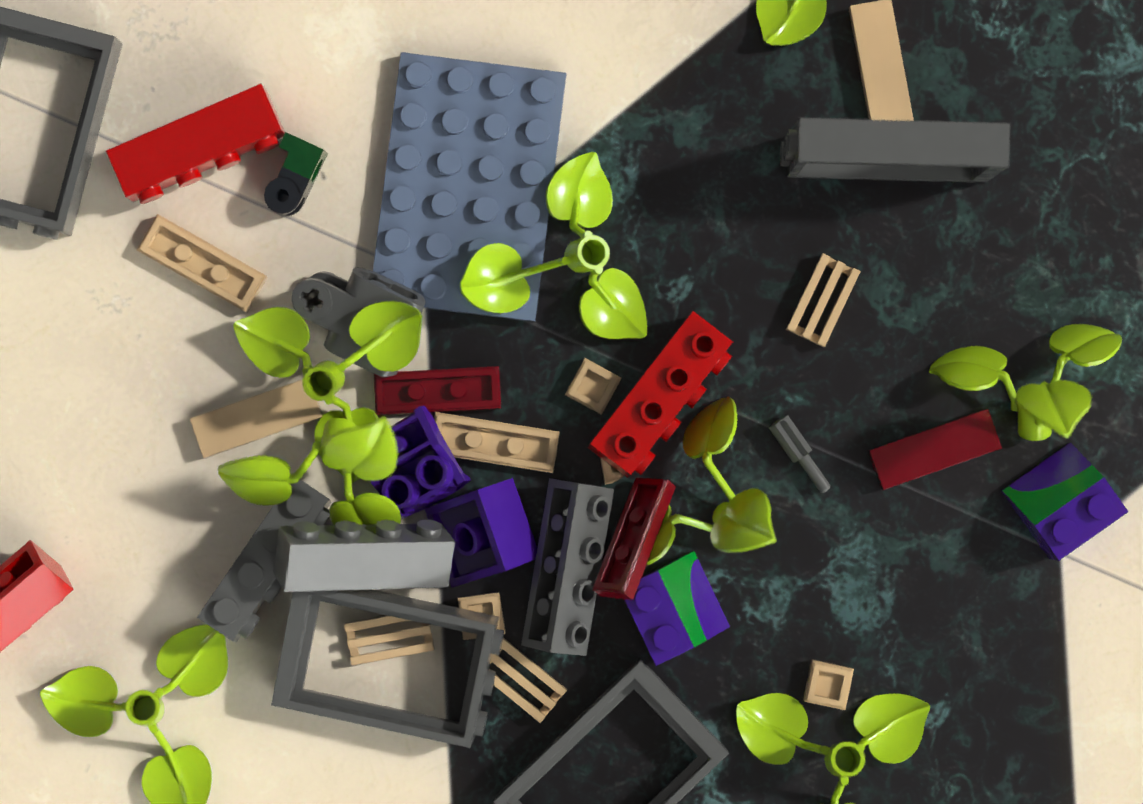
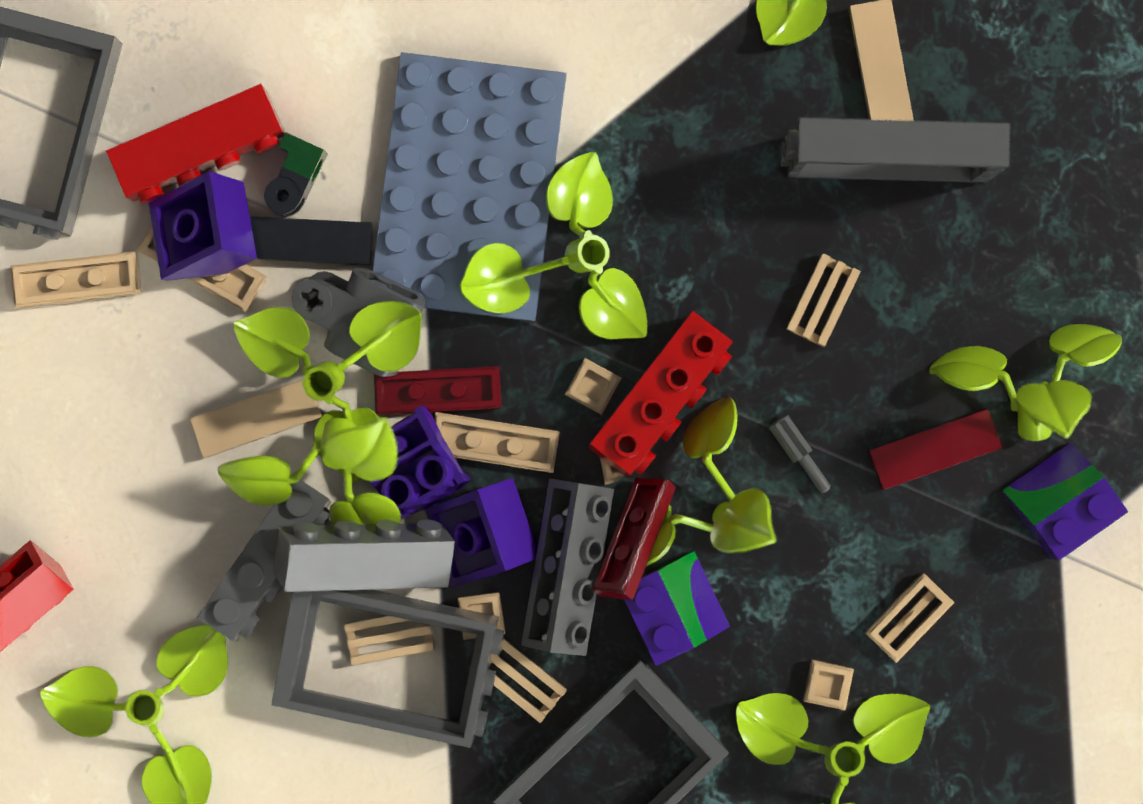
(76, 279): none -> tan tile
(202, 228): none -> dark purple slope
(312, 240): none -> black tile
(933, 591): none -> tan tile

